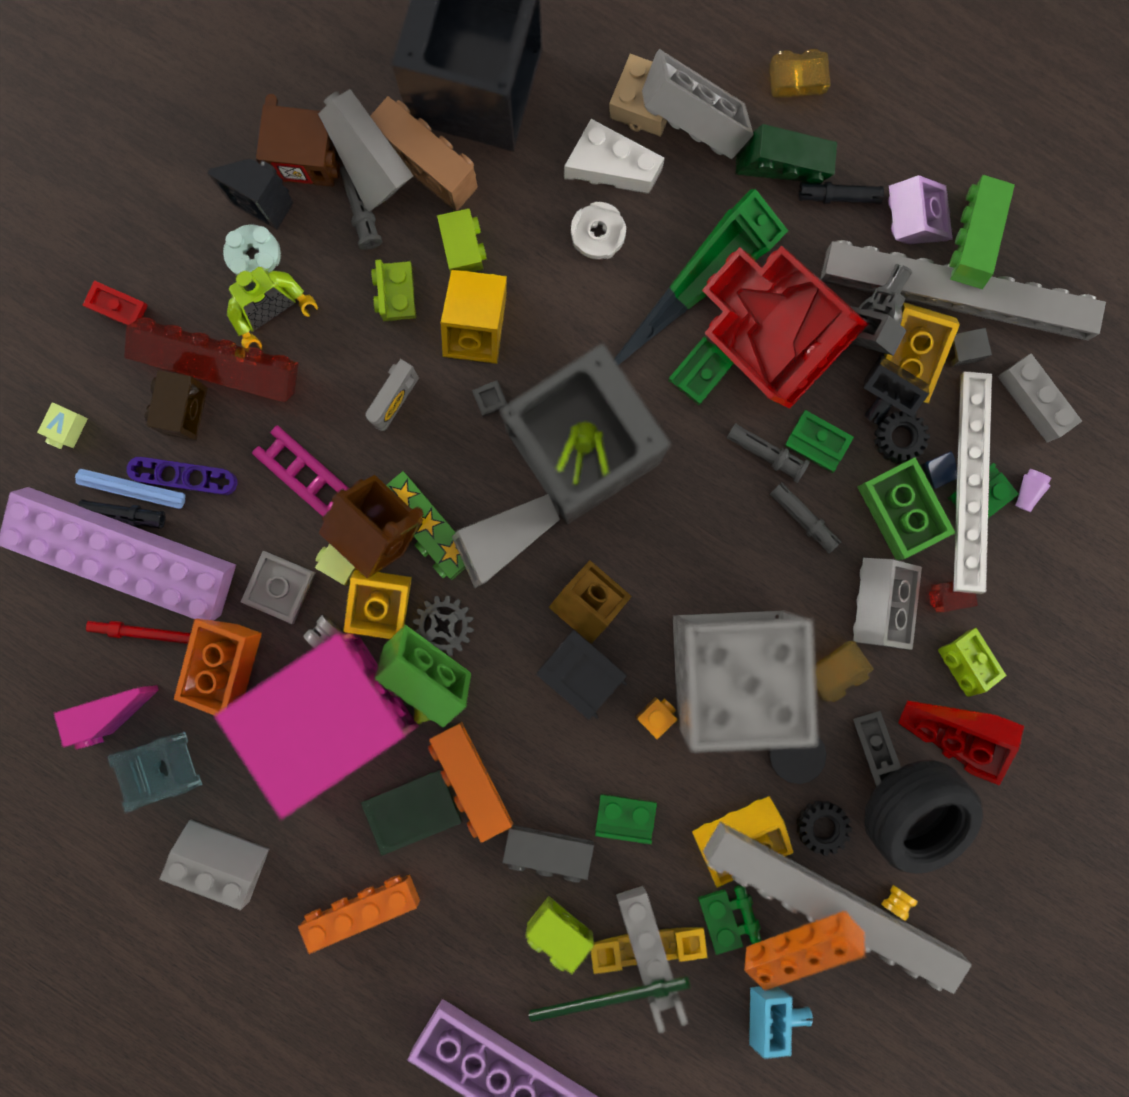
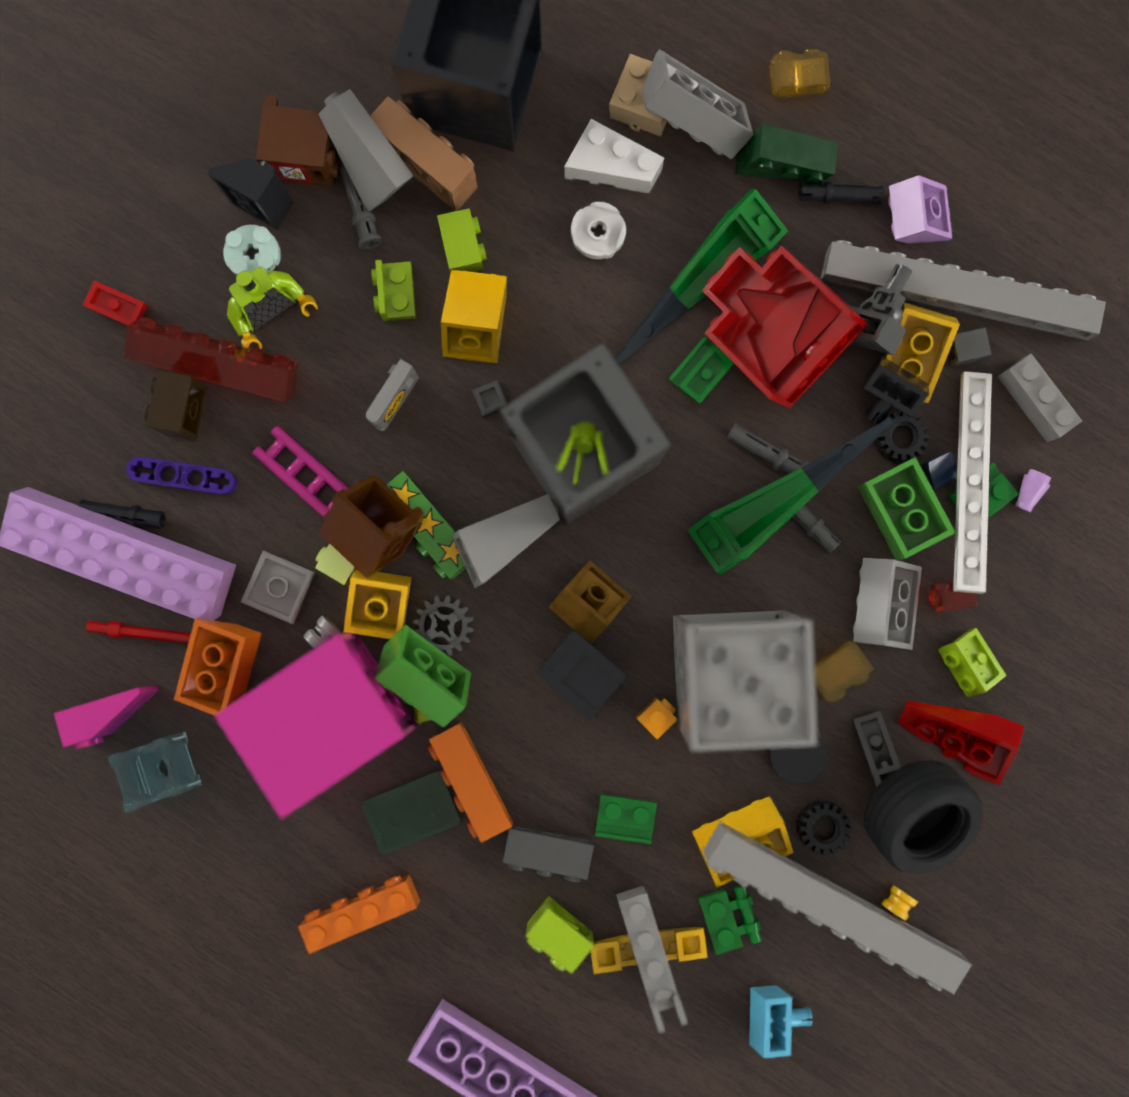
(62, 426): yellowish green brick -> none
(130, 488): light blue axle -> none
(215, 864): light grey slope -> none
(658, 988): dark green bar -> none
(746, 524): none -> green plate
(805, 951): orange brick -> none
(818, 441): green plate -> none
(982, 231): bright green brick -> none

